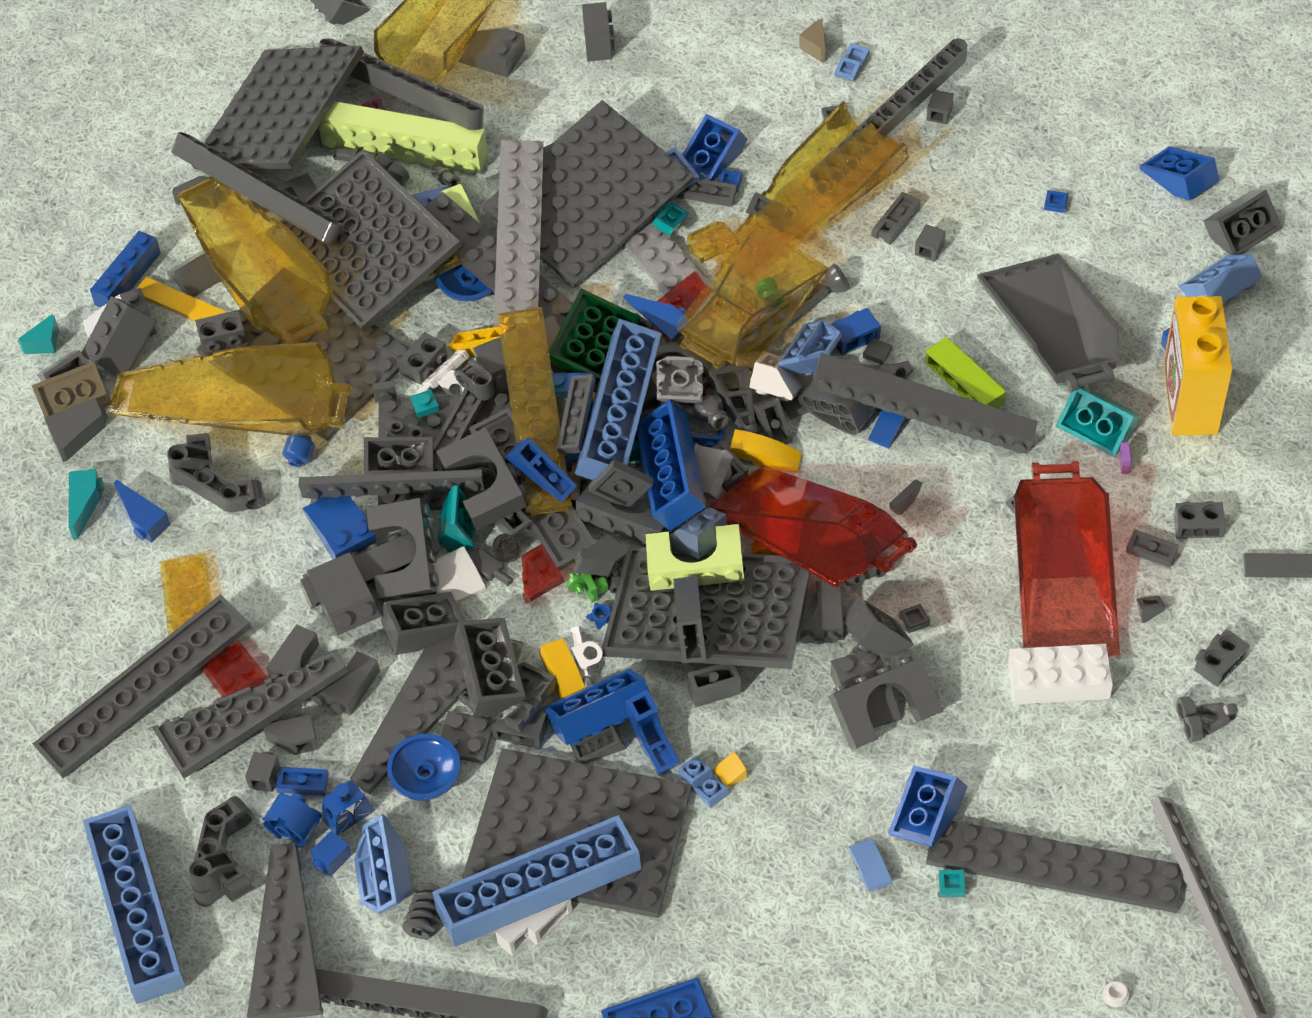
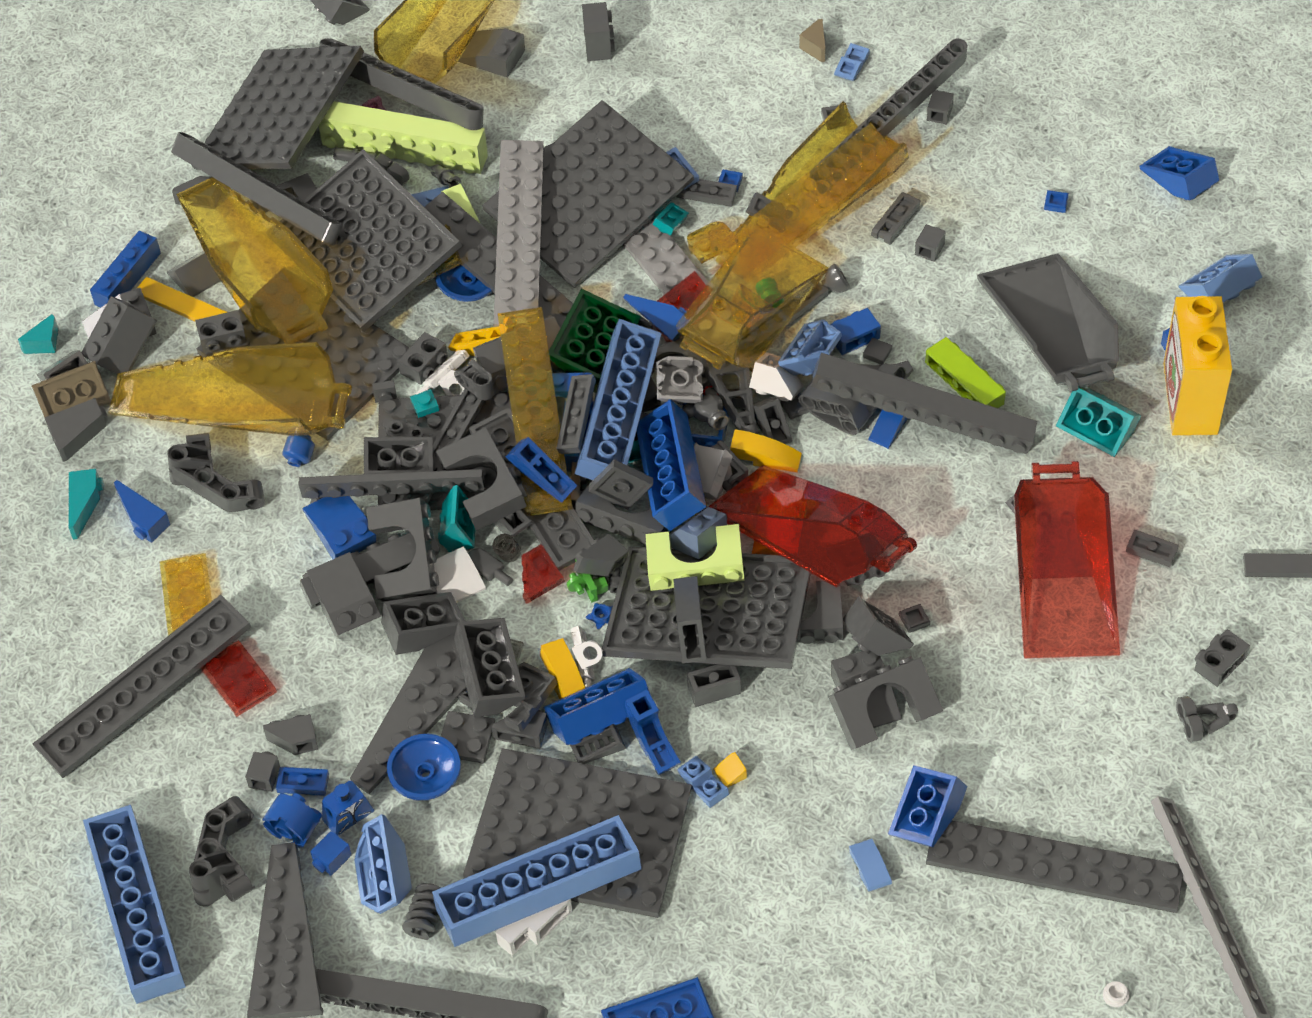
(216, 729): dark grey wing -> none
(340, 695): dark grey arch -> none
(713, 147): blue slope -> none
(905, 498): dark grey tile -> none
(951, 883): teal plate -> none
(1059, 674): white brick -> none
(1125, 458): medium lavender tile -> none
(1150, 607): dark grey slope -> none
(1198, 520): dark grey brick -> none
(1243, 222): dark grey slope -> none

